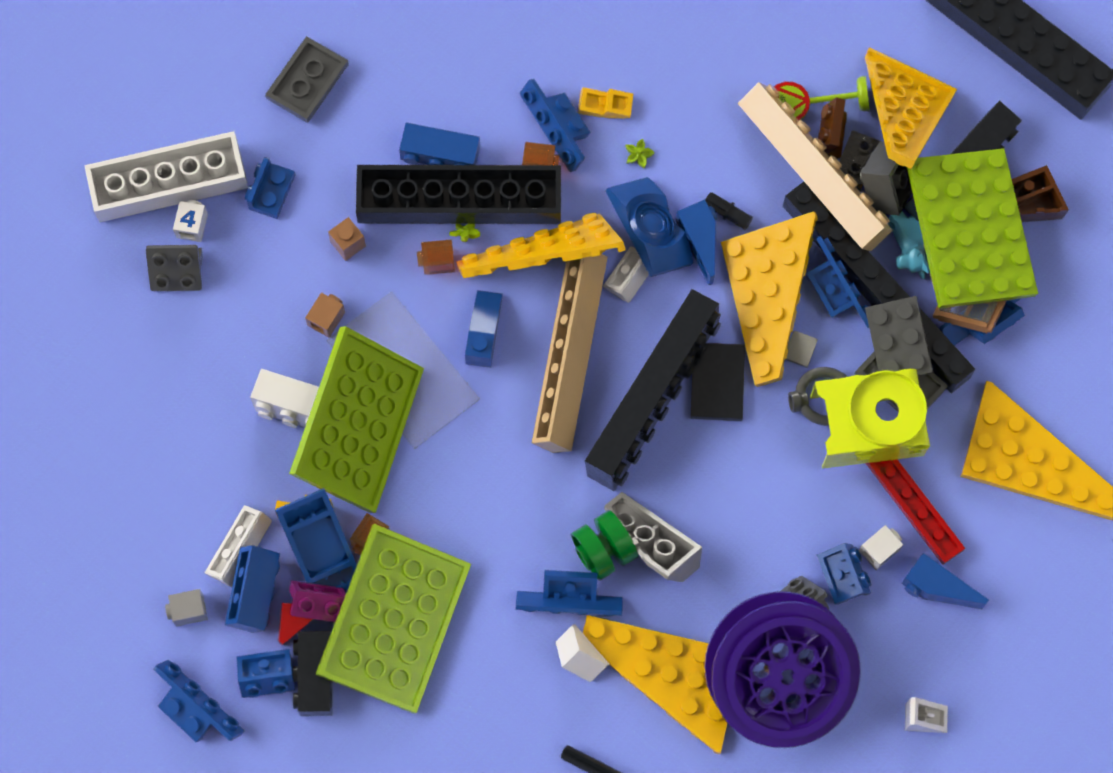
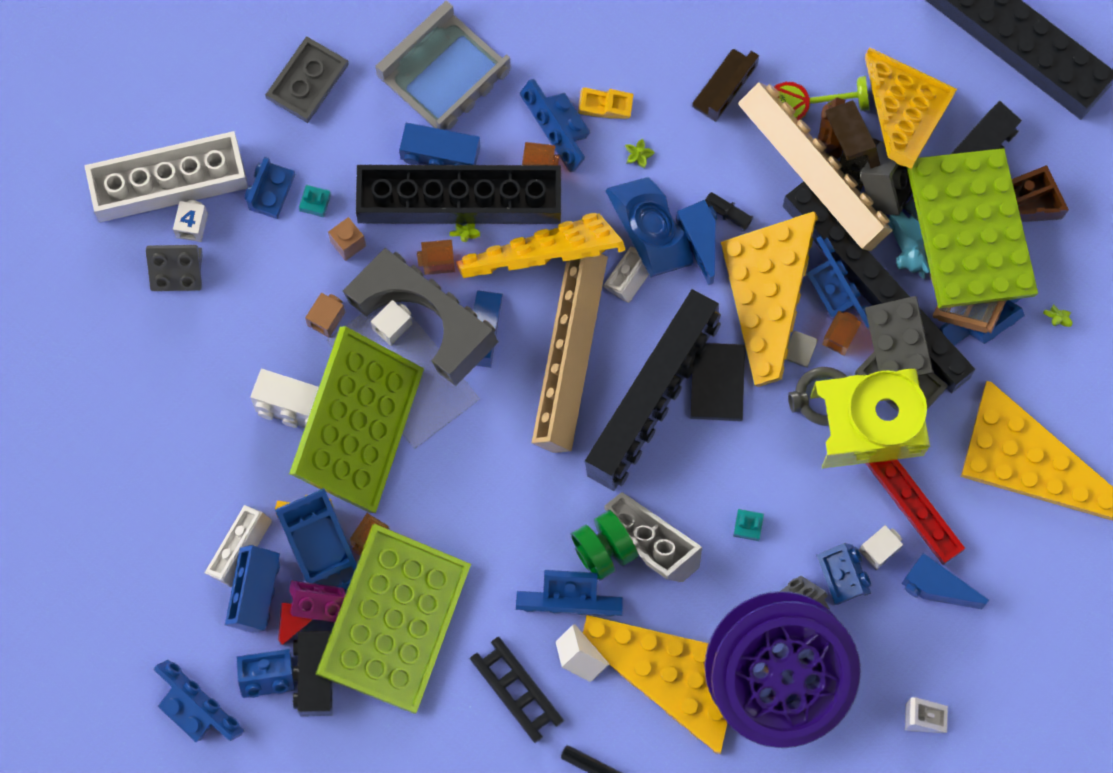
(186, 607): light grey brick -> none
(314, 200): none -> teal tile
(392, 322): none -> white brick
(442, 68): none -> panel
(464, 335): none -> dark grey arch
(533, 693): none -> black bar
(725, 83): none -> dark brown panel
(748, 525): none -> teal tile
(842, 332): none -> clear orange brick
(852, 133): none -> dark brown panel
(1059, 316): none -> lime plant

